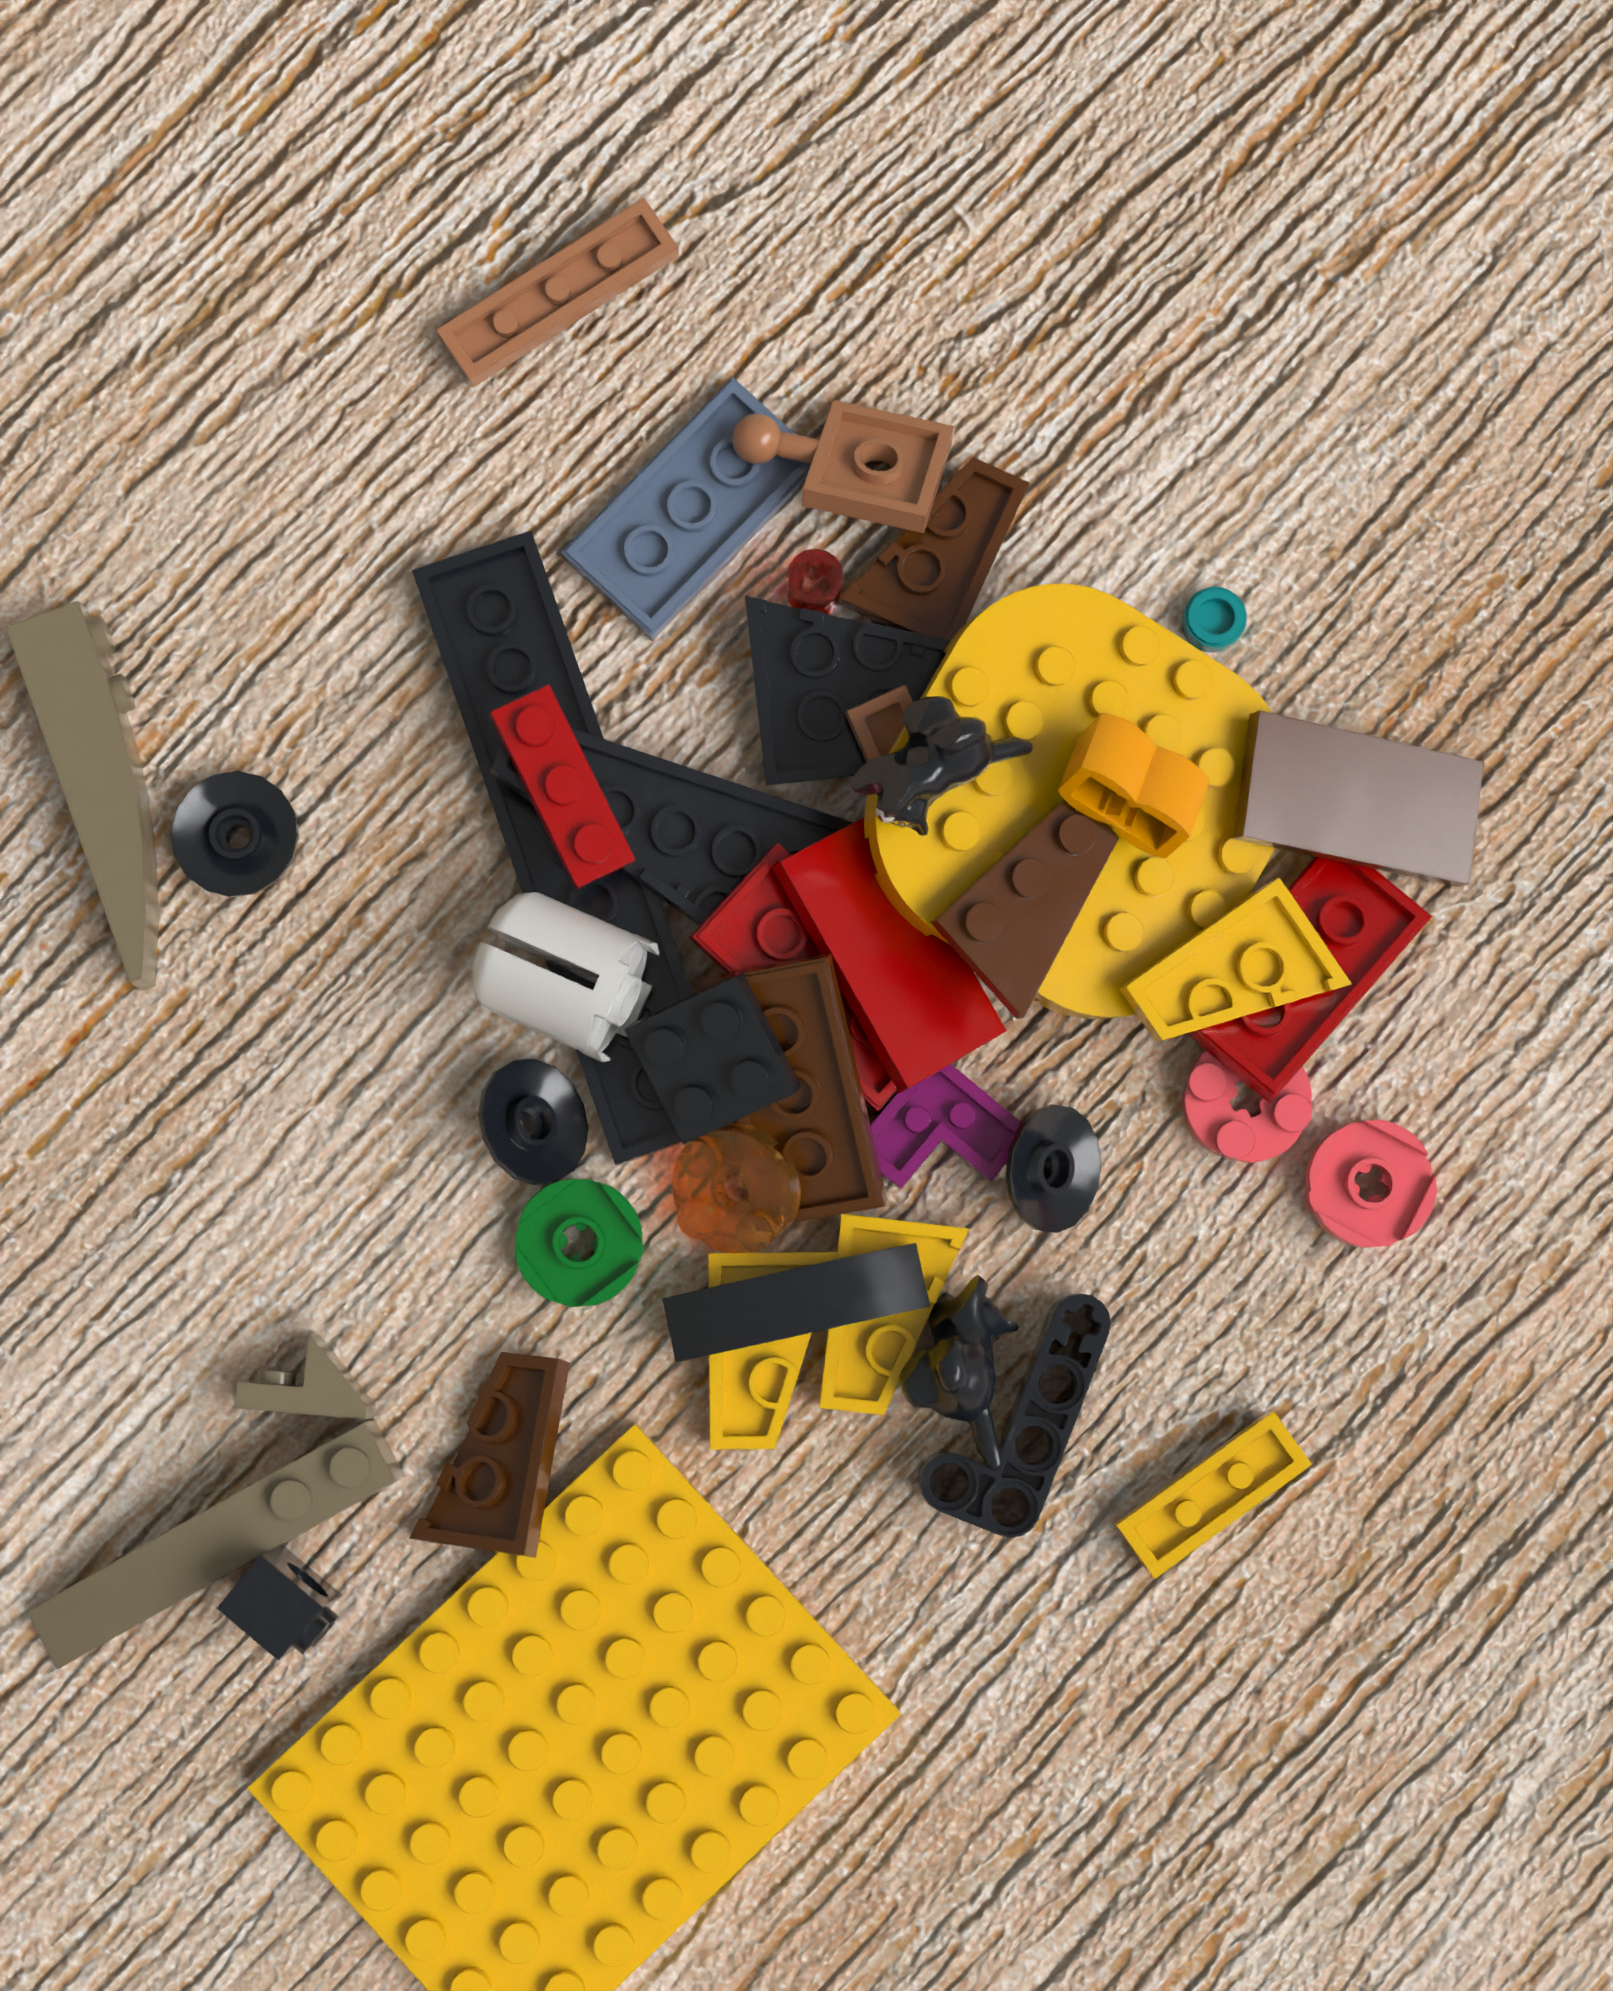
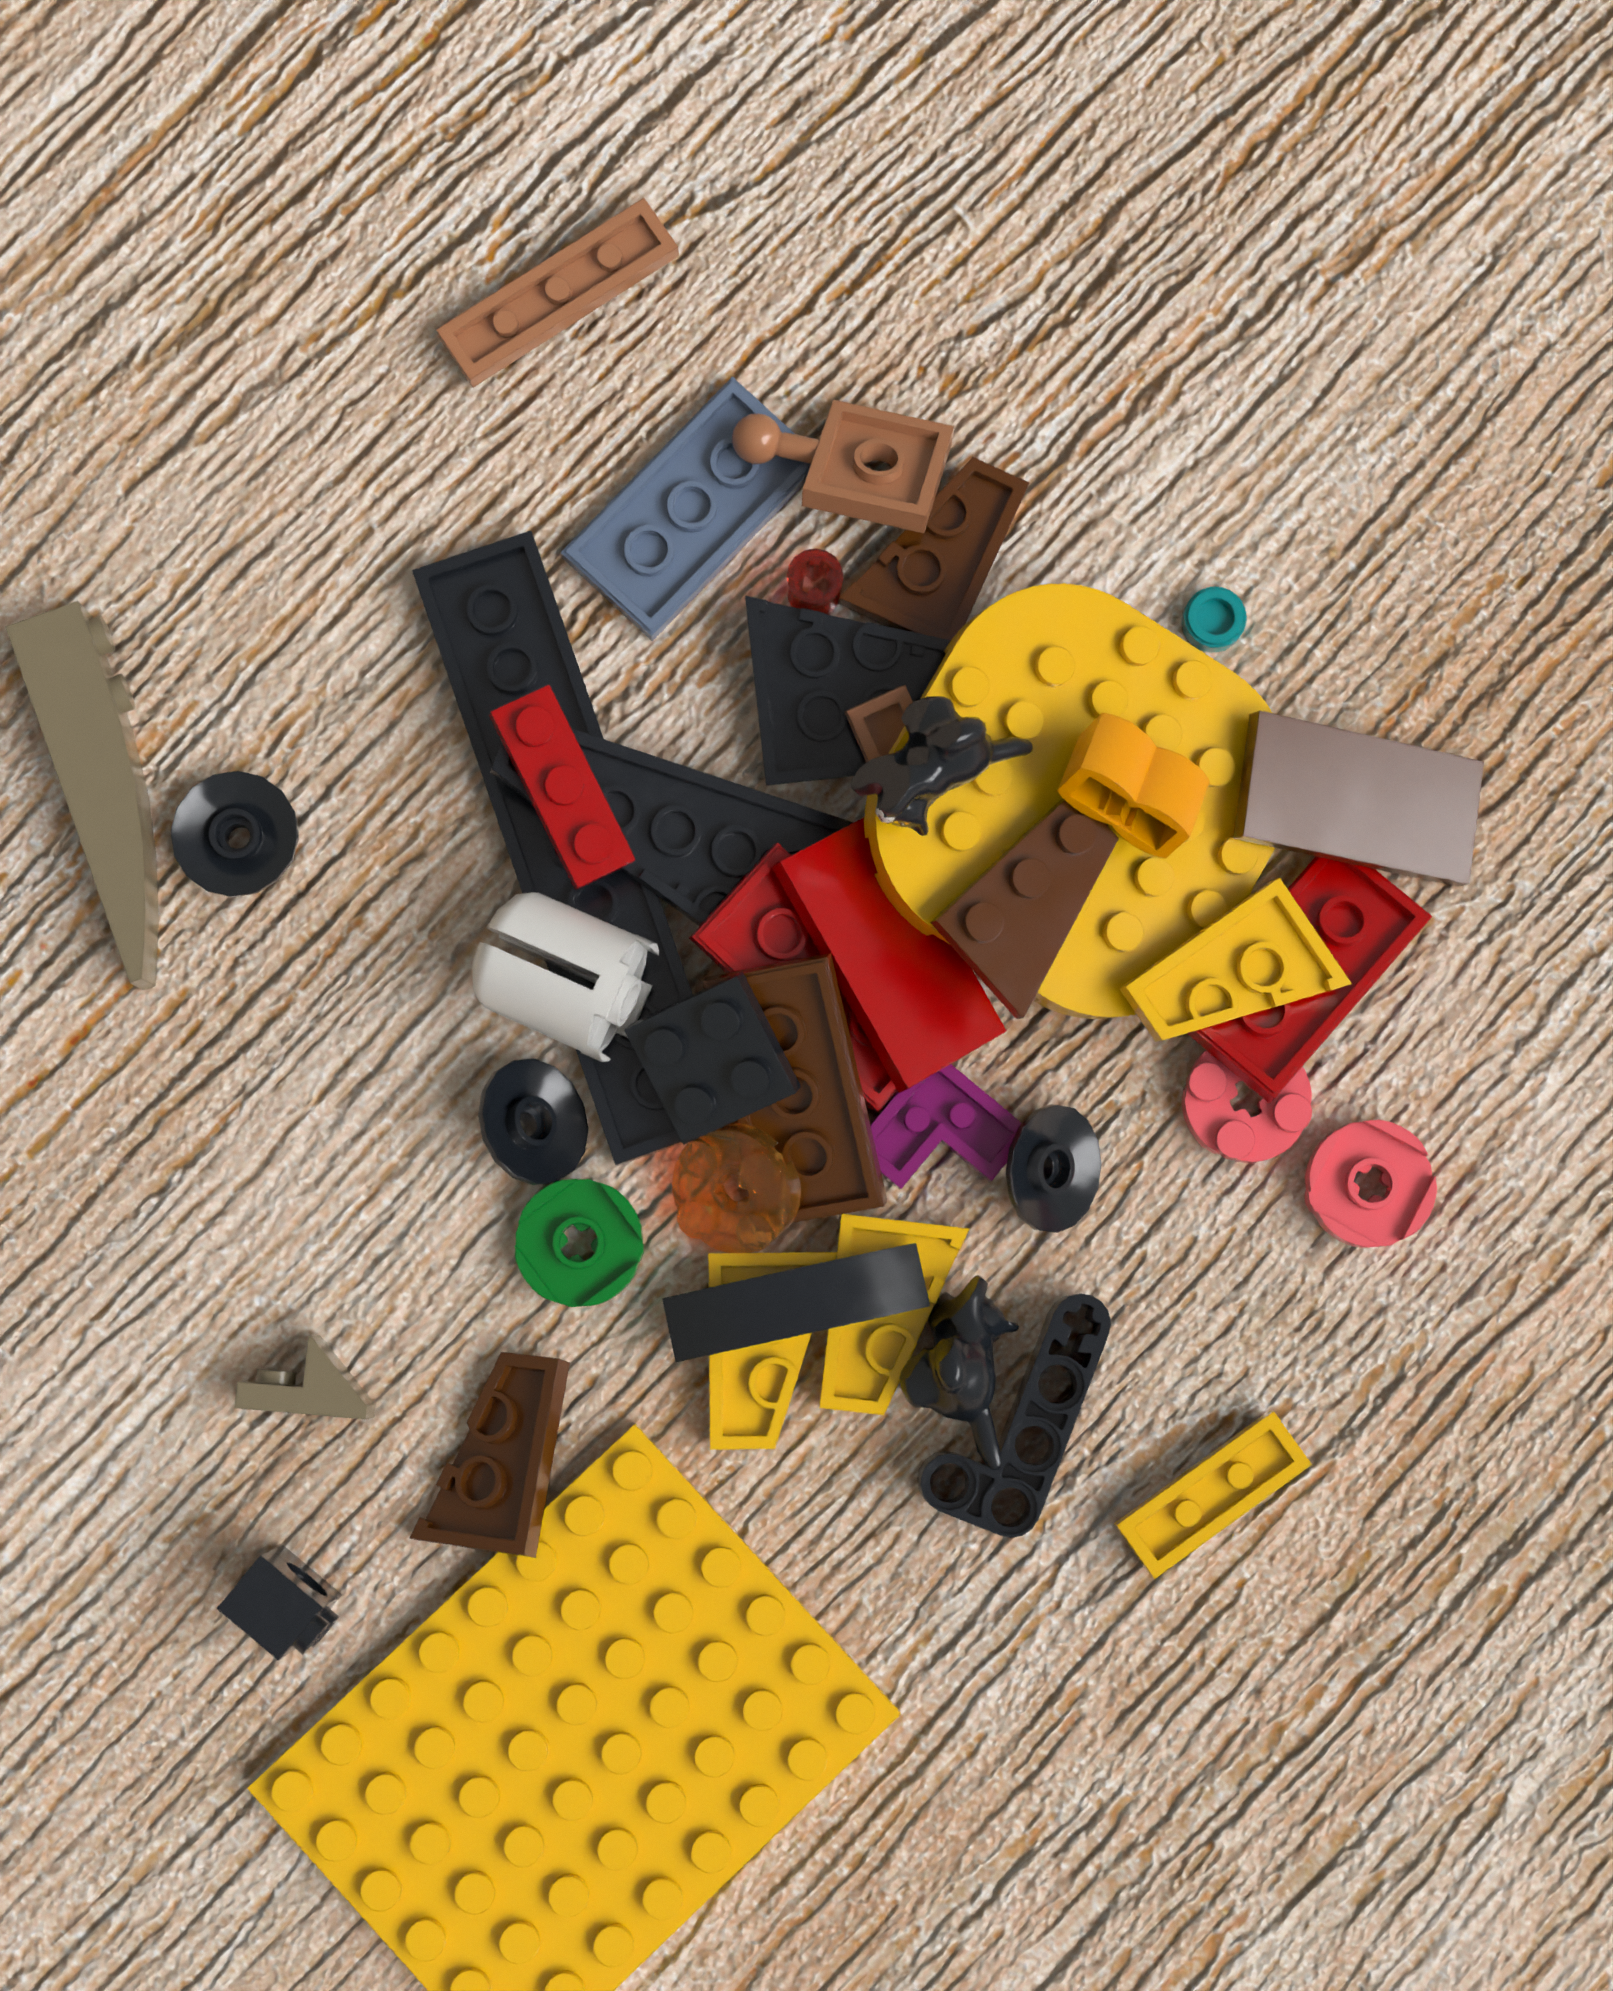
(216, 1543): dark tan slope -> none

